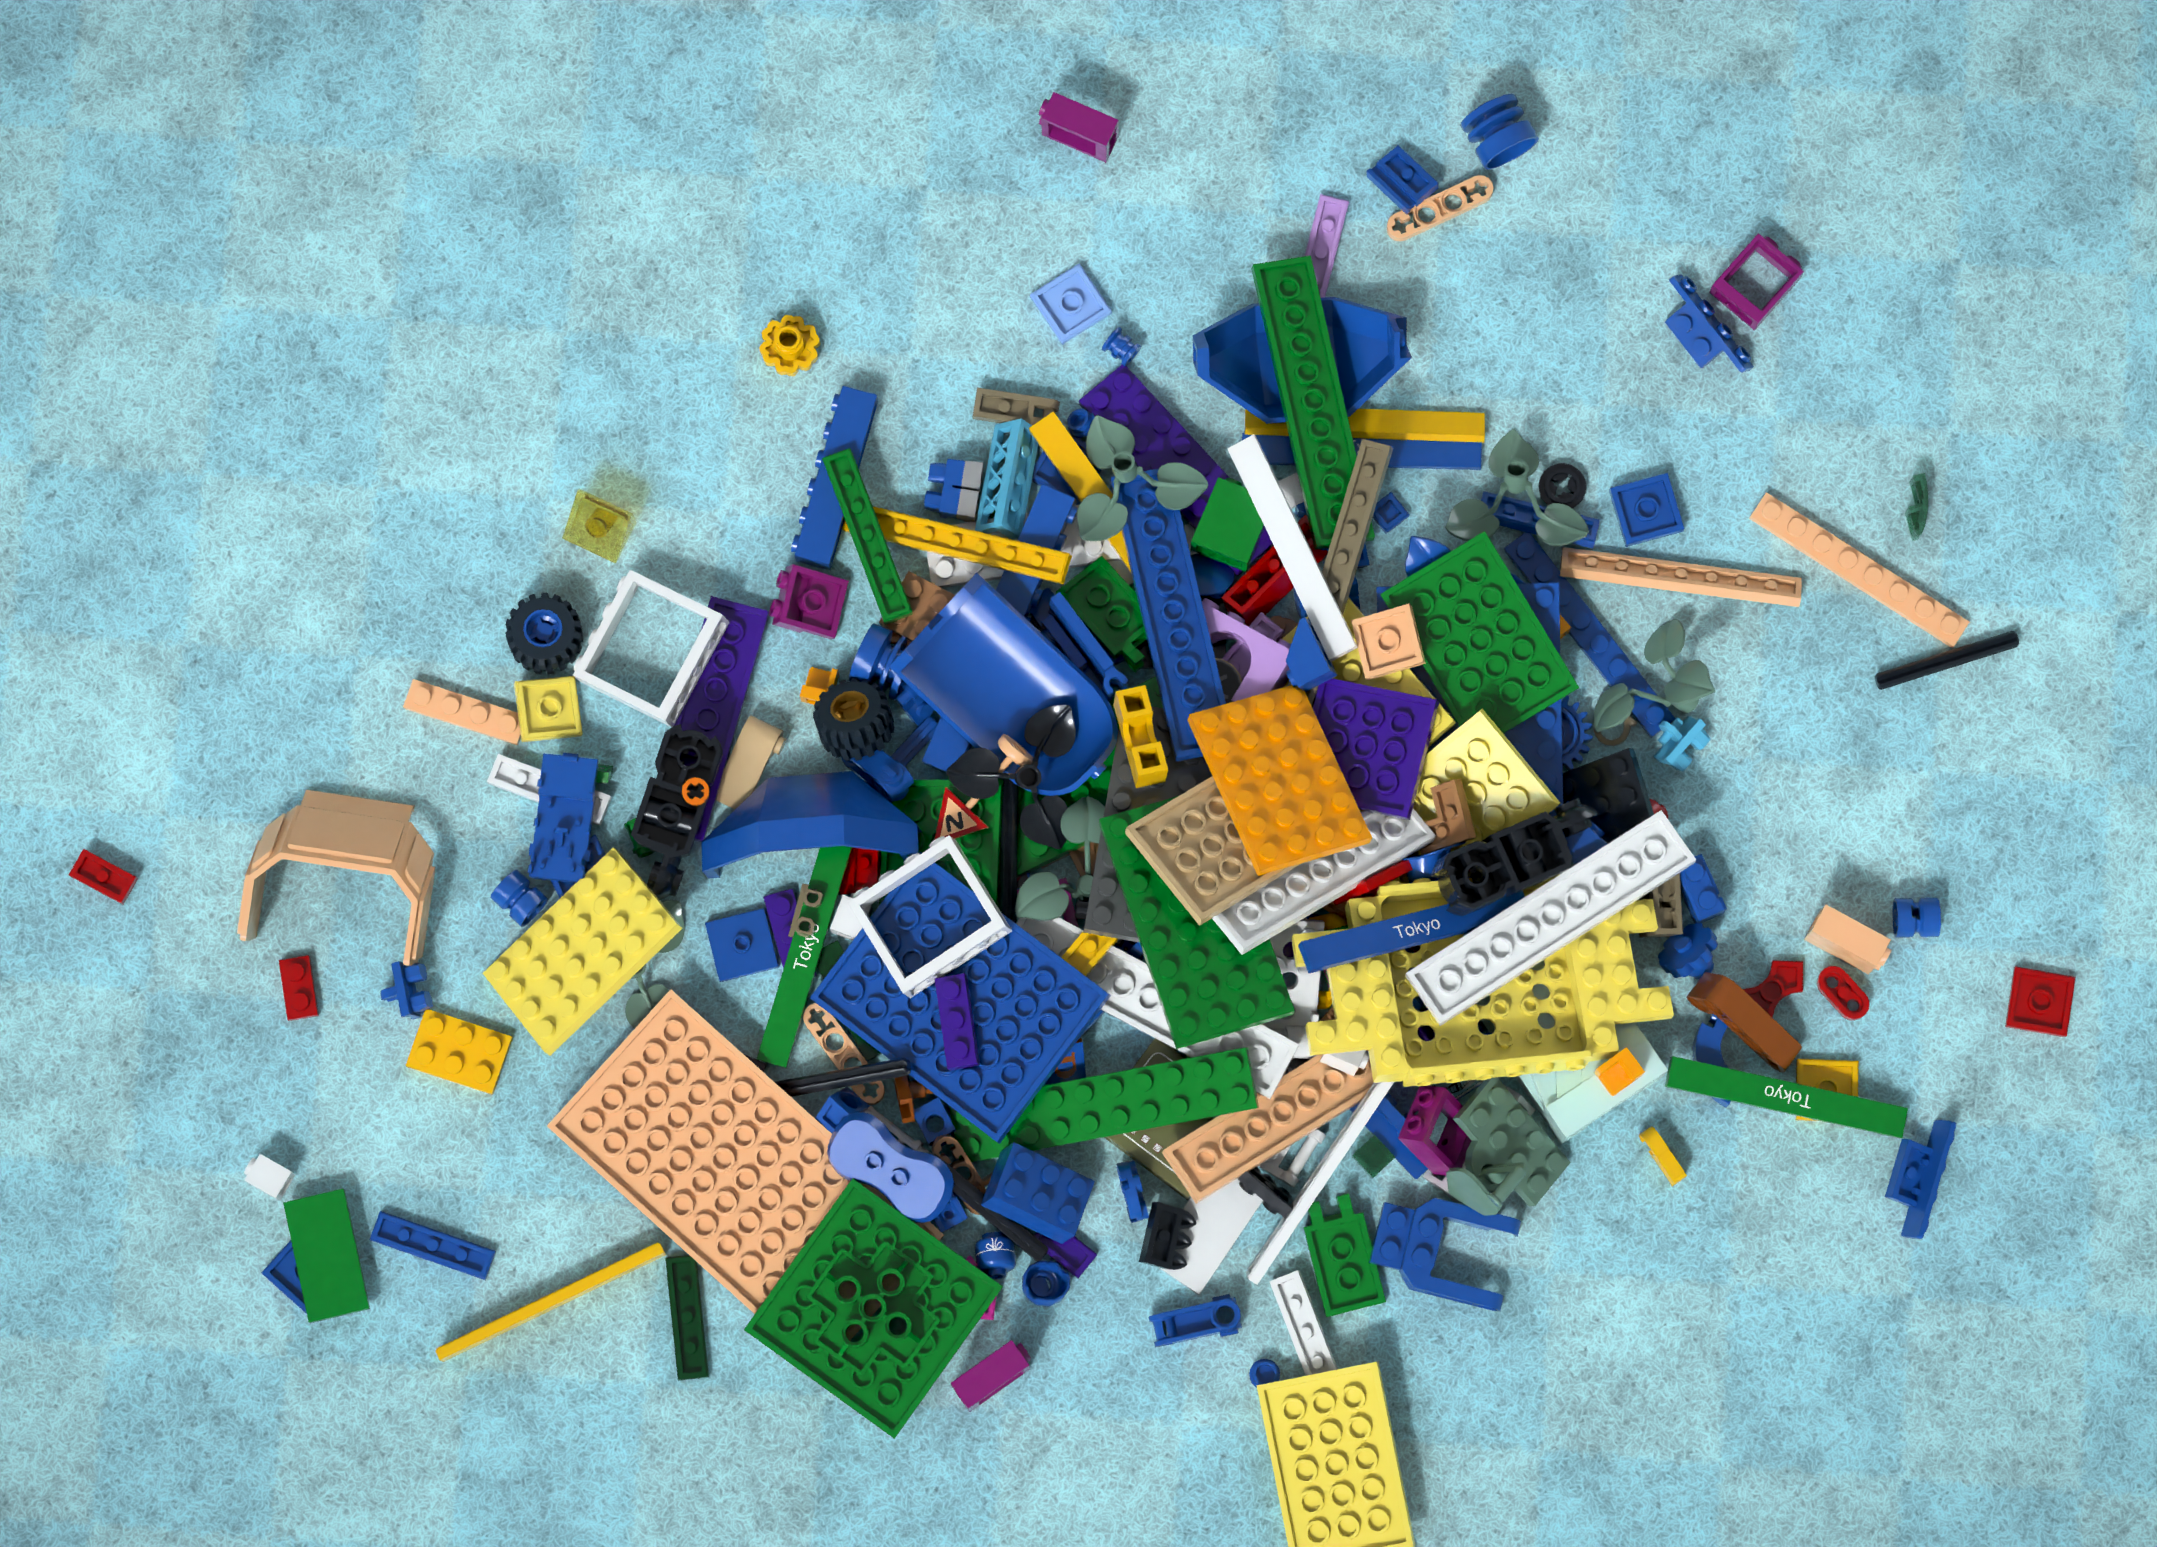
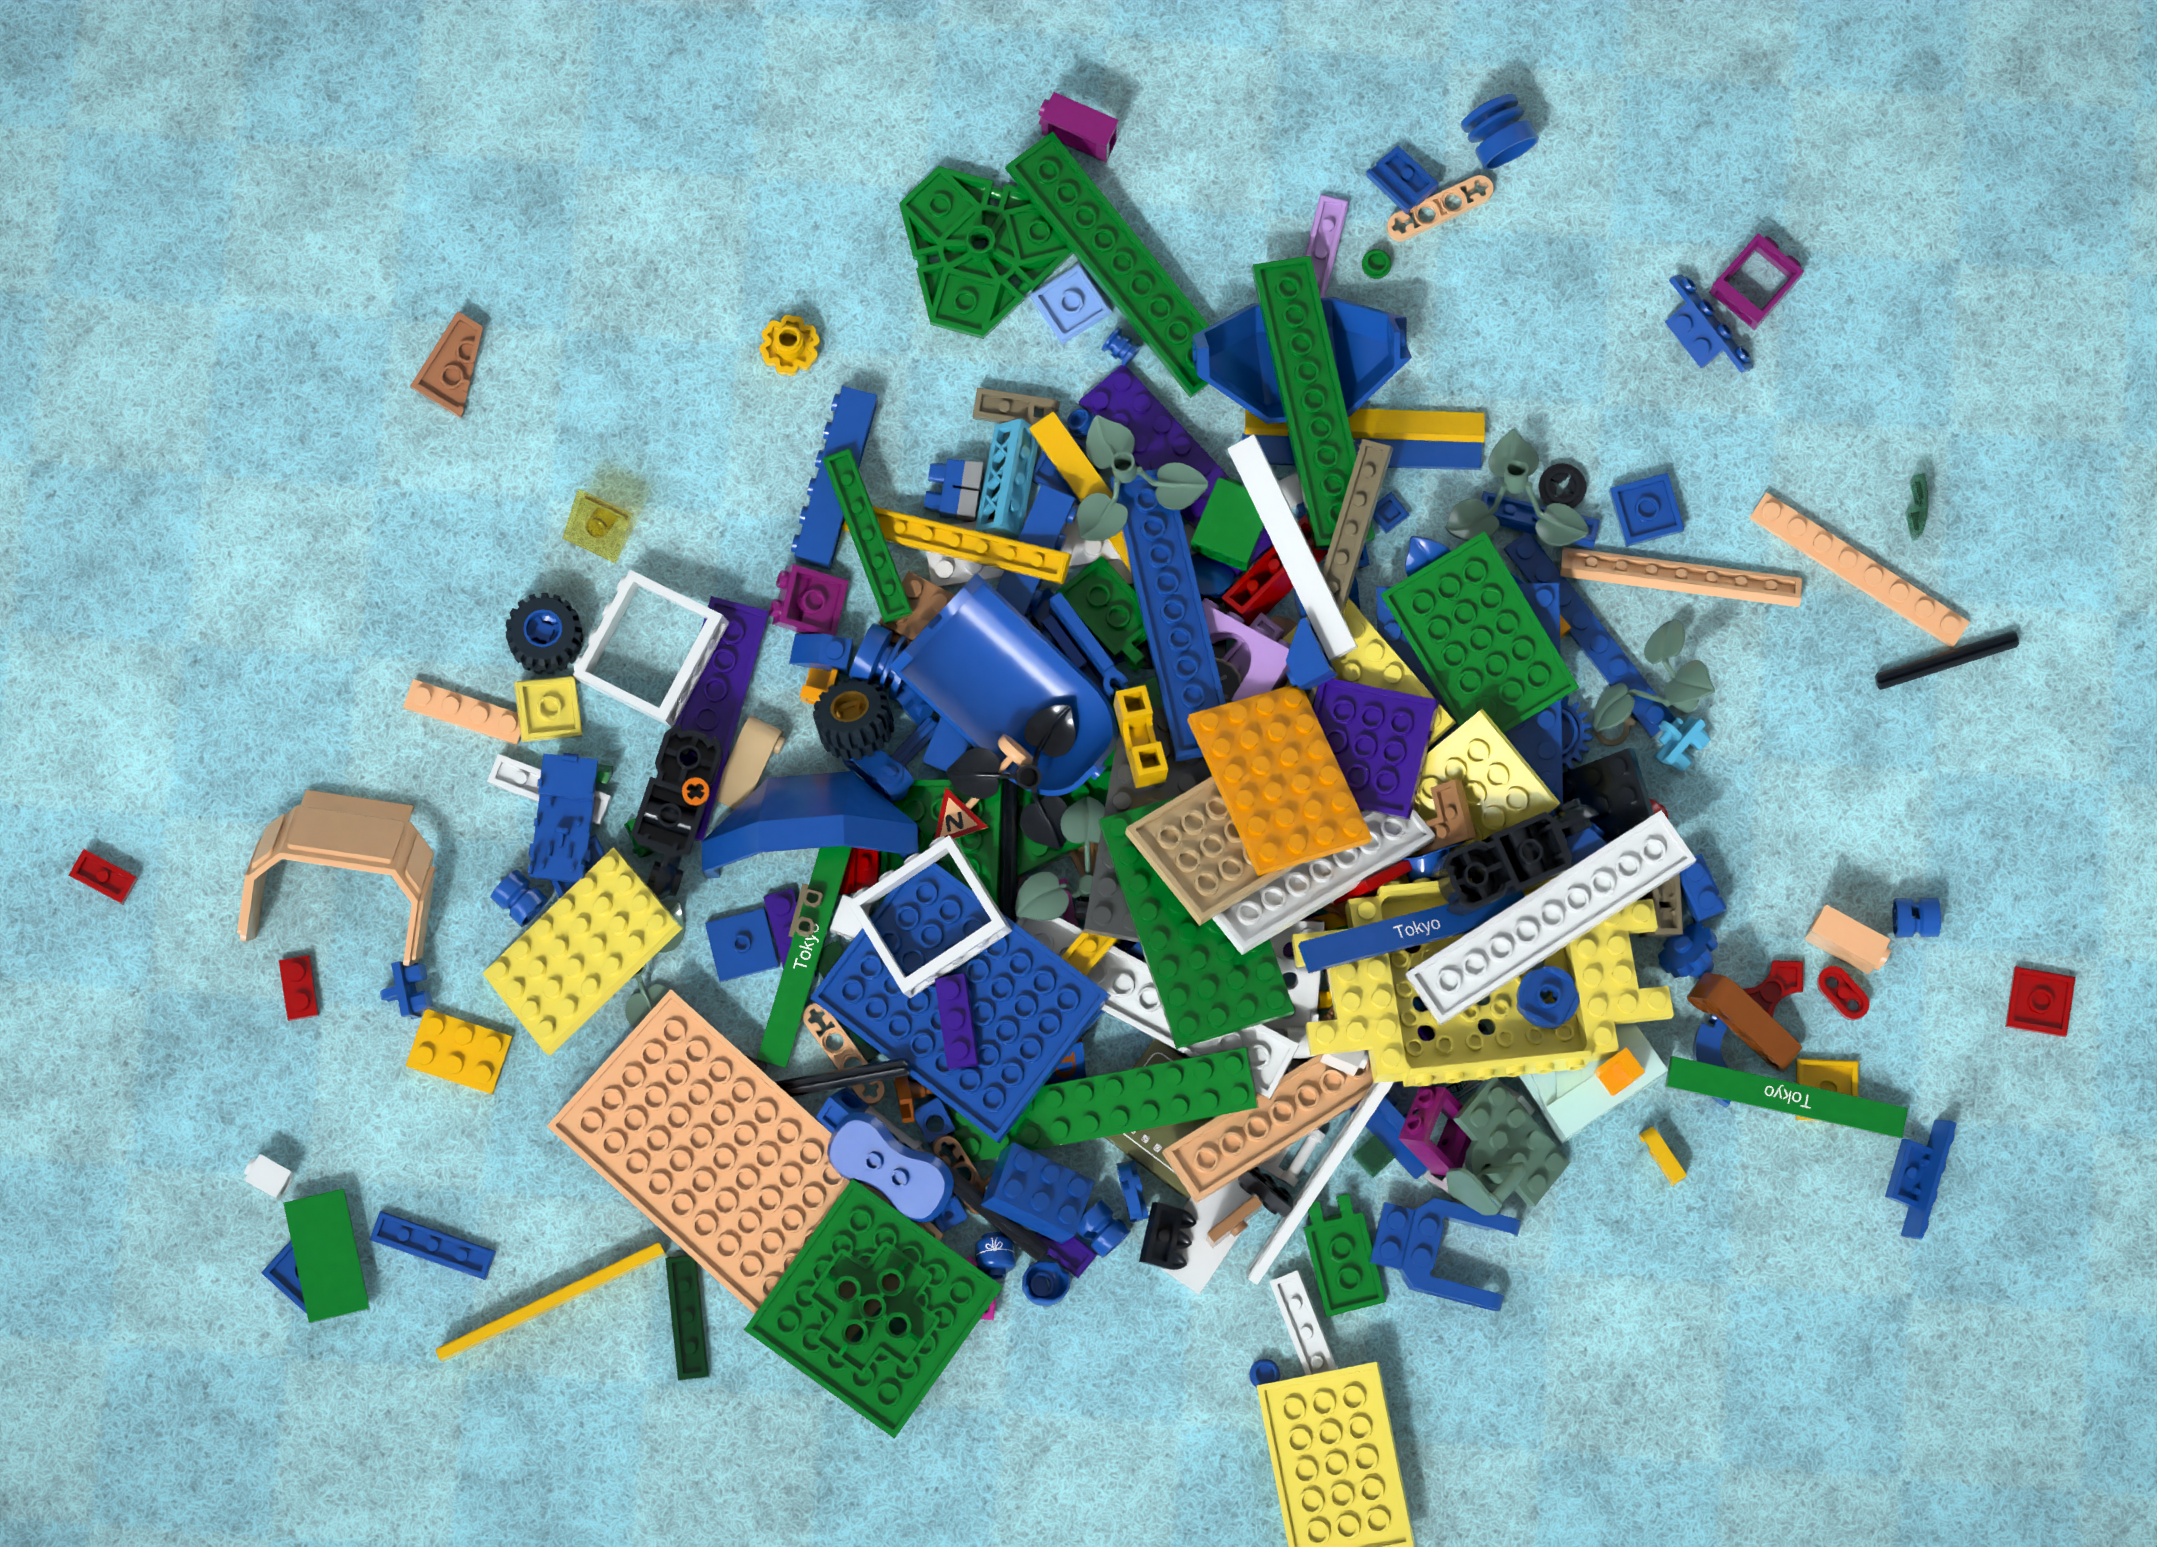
(450, 365): none -> nougat wing
(822, 652): none -> blue slope
(972, 285): none -> green plate
(992, 1375): magenta window -> none
(1102, 1228): none -> blue wheel
(1112, 255): none -> green plate
(1196, 1322): blue piece -> none
(1235, 1222): none -> medium nougat plate
(1376, 264): none -> green plate
(1388, 641): light nougat plate -> none
(1532, 1005): none -> blue plate

